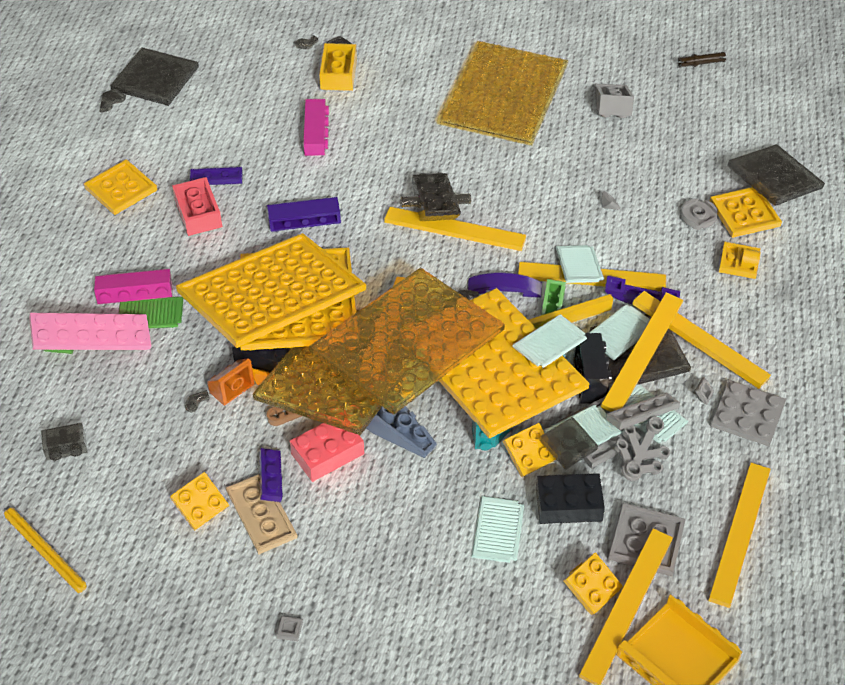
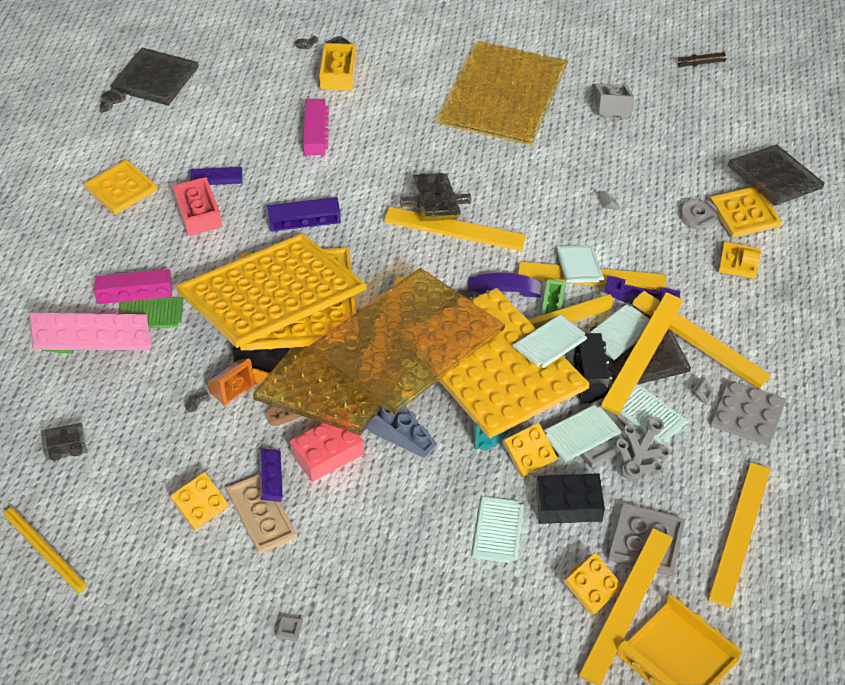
(568, 443): clear smoke plate -> none
(642, 411): light grey tile -> none

